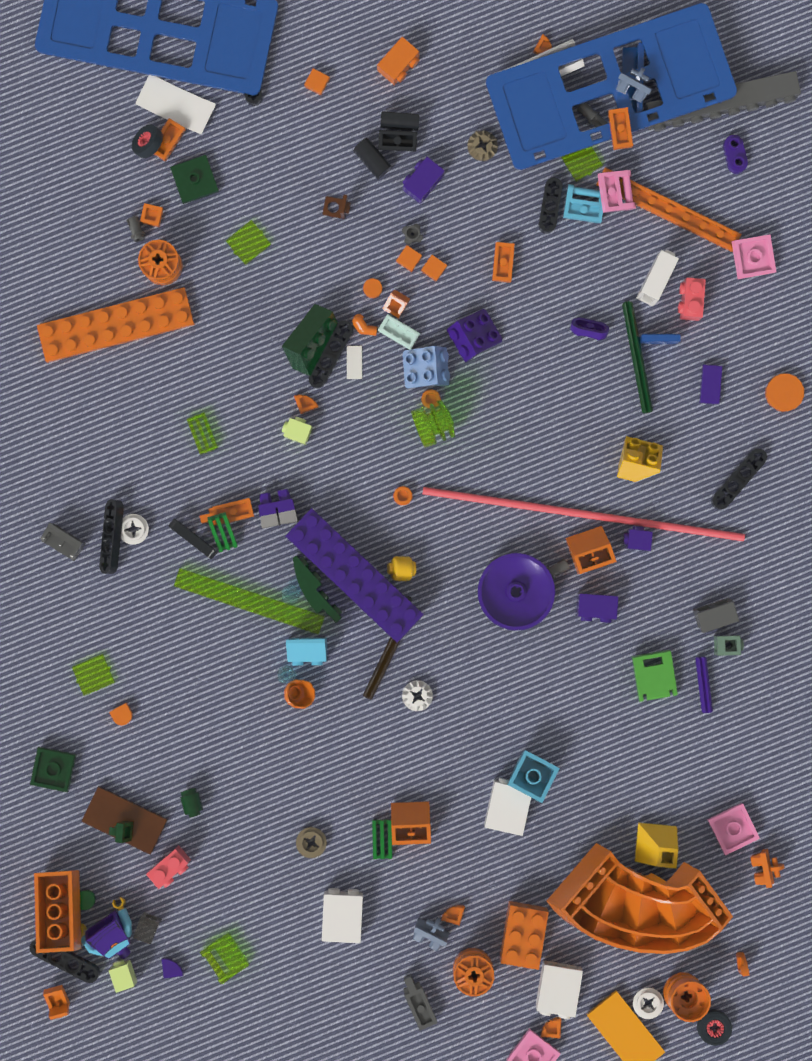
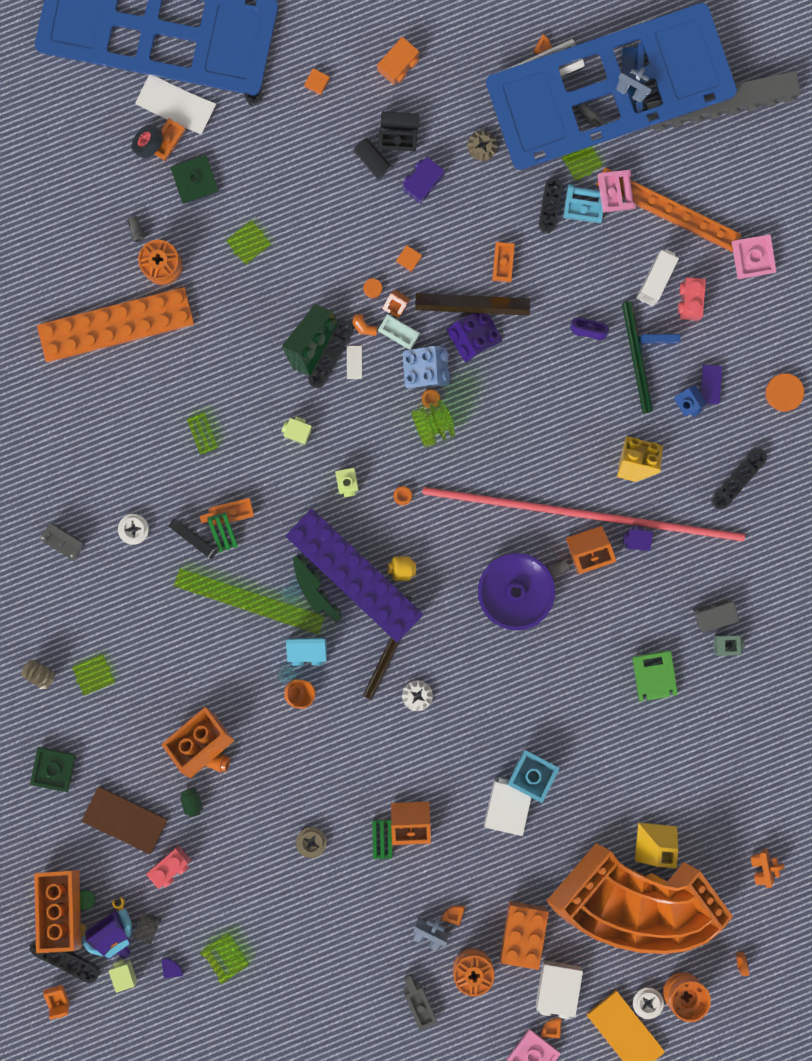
(38, 674): none -> dark tan gear
(108, 564): black beam -> none
(122, 715): orange tile -> none
(122, 831): dark green tile -> none
(151, 215): orange tile -> none
(197, 742): none -> orange brick
(220, 763): none -> orange cone
(285, 507): hips -> none
(305, 403): orange tile -> none
(342, 916): white brick -> none
(344, 207): reddish brown bracket -> none
(347, 482): none -> yellowish green brick
(412, 229): dark grey plate -> none
(434, 268): orange tile -> none
(472, 304): none -> dark brown tile
(597, 606): dark purple brick -> none
(620, 128): orange plate -> none
(690, 401): none -> blue brick
(704, 685): dark purple axle -> none
(722, 1033): black bush -> none
(733, 828): bright pink plate -> none
(735, 153): dark purple plate -> none

